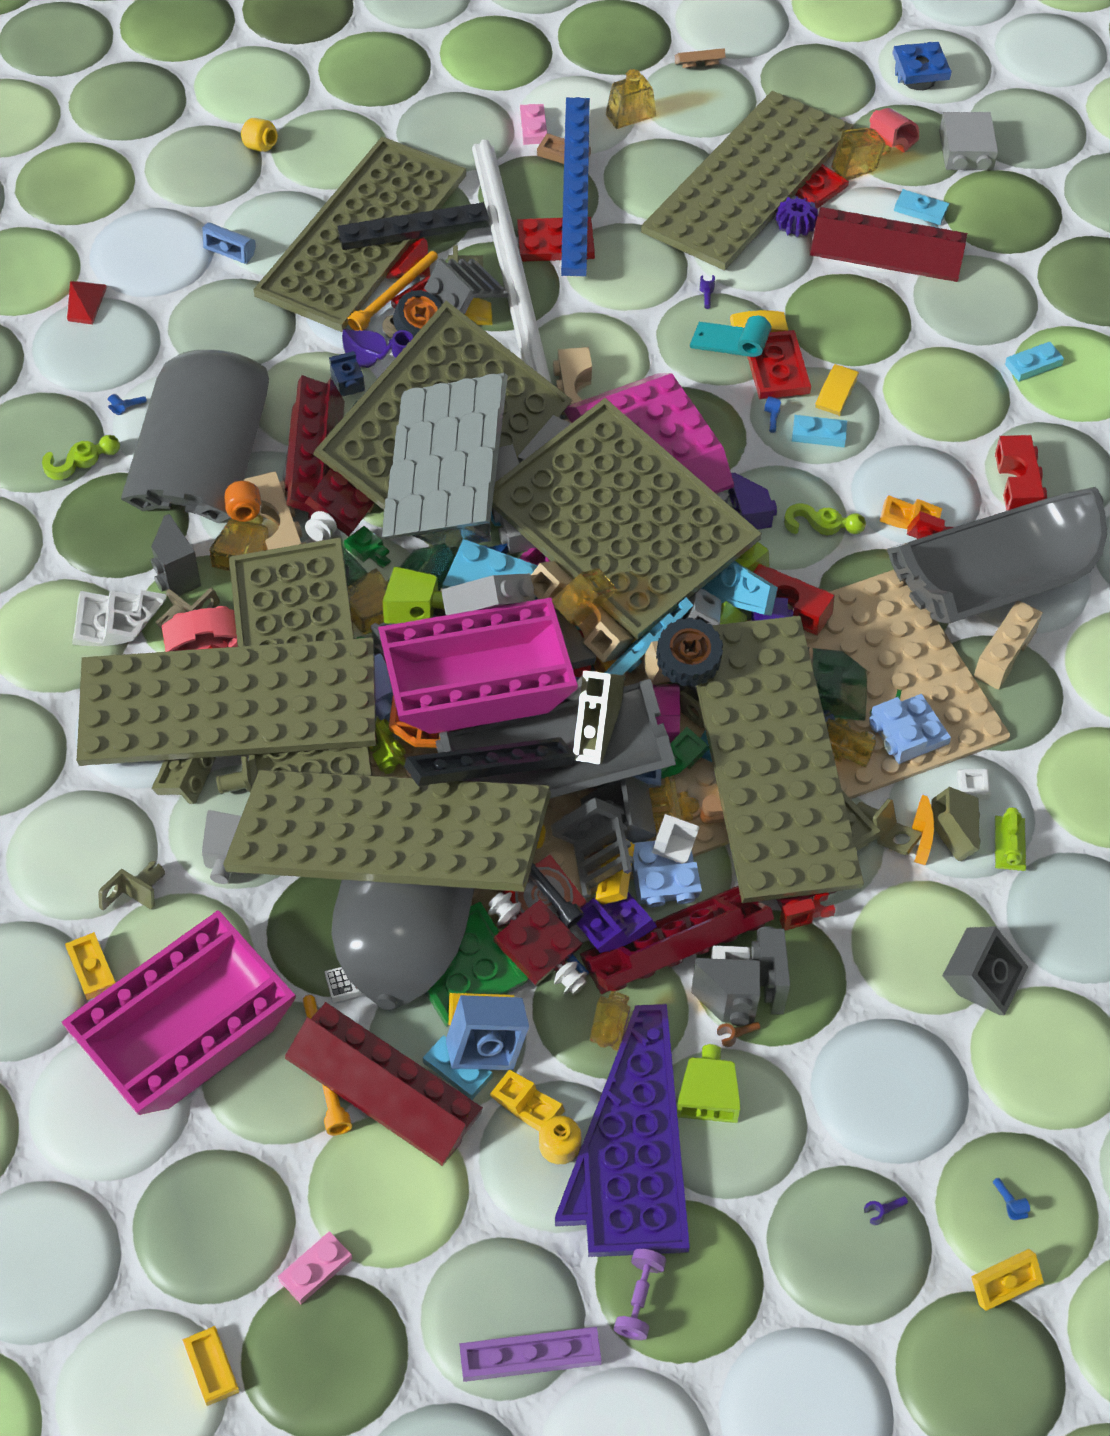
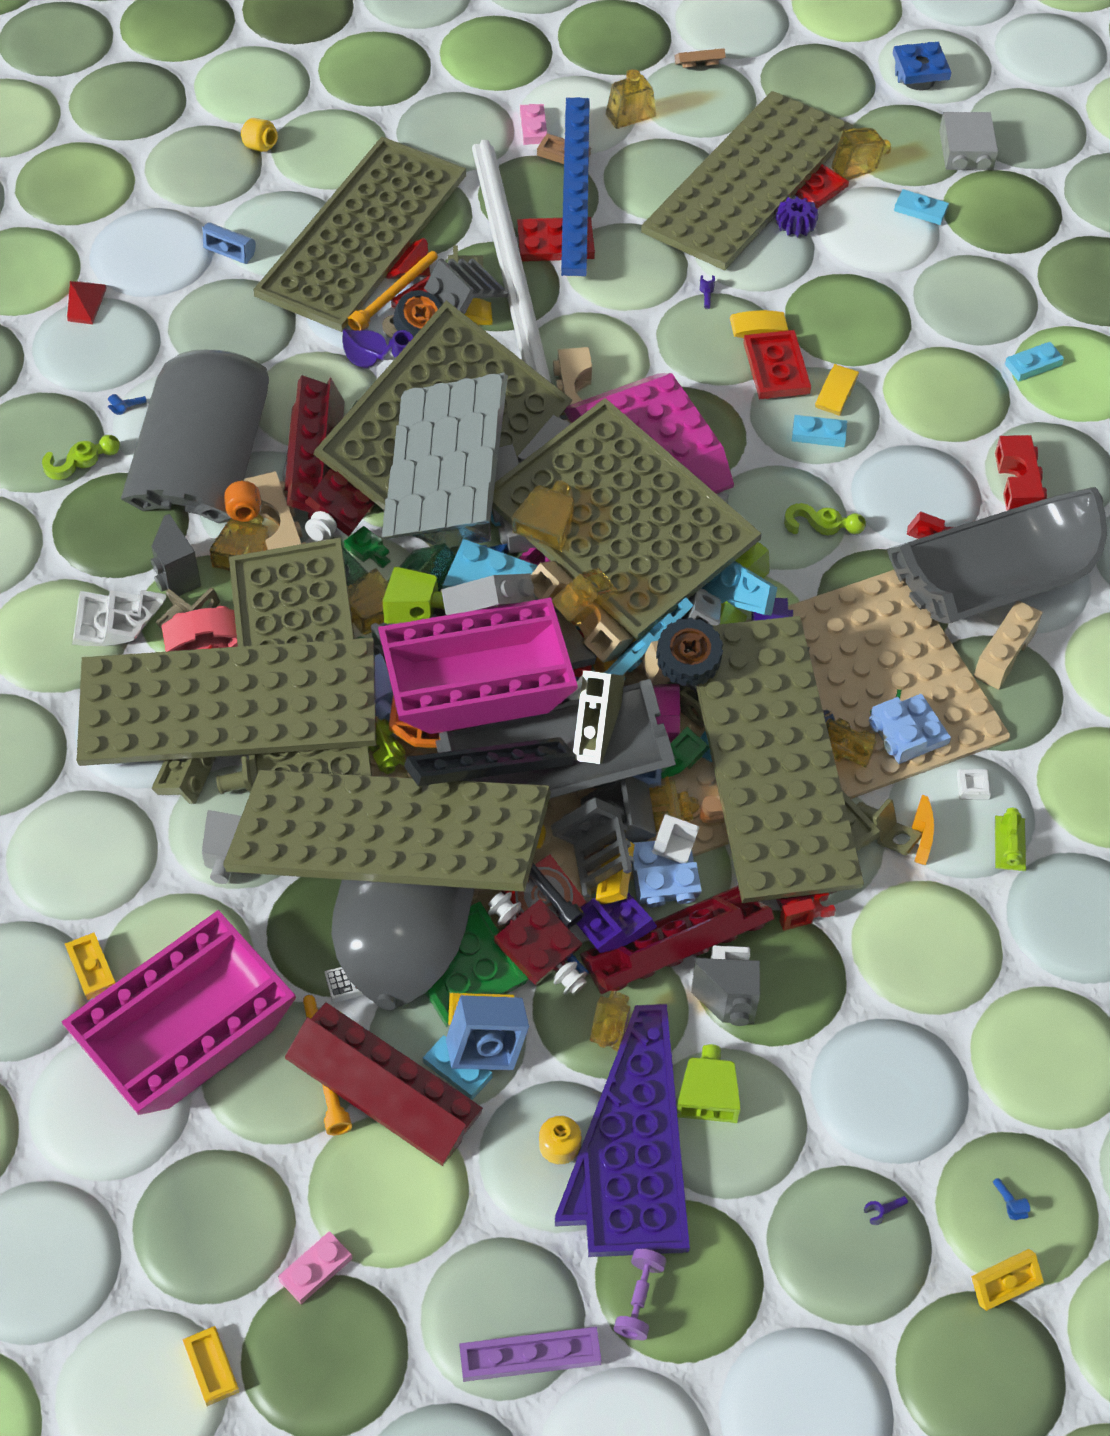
(136, 887): olive bracket -> none
(346, 374): dark blue brick -> none
(413, 226): black plate -> none
(525, 1101): yellow slope -> none
(546, 515): none -> clear yellow torso
(732, 339): teal door -> none
(735, 1032): dark orange hand -> none
(752, 502): dark purple slope -> none
(773, 406): blue hand -> none
(774, 971): dark grey plate -> none
(809, 602): red arch -> none
(840, 684): clear green slope -> none
(888, 244): dark red slope -> none
(895, 128): coral brick -> none
(901, 513): light orange slope -> none
(957, 821): olive slope -> none
(985, 969): dark grey slope -> none

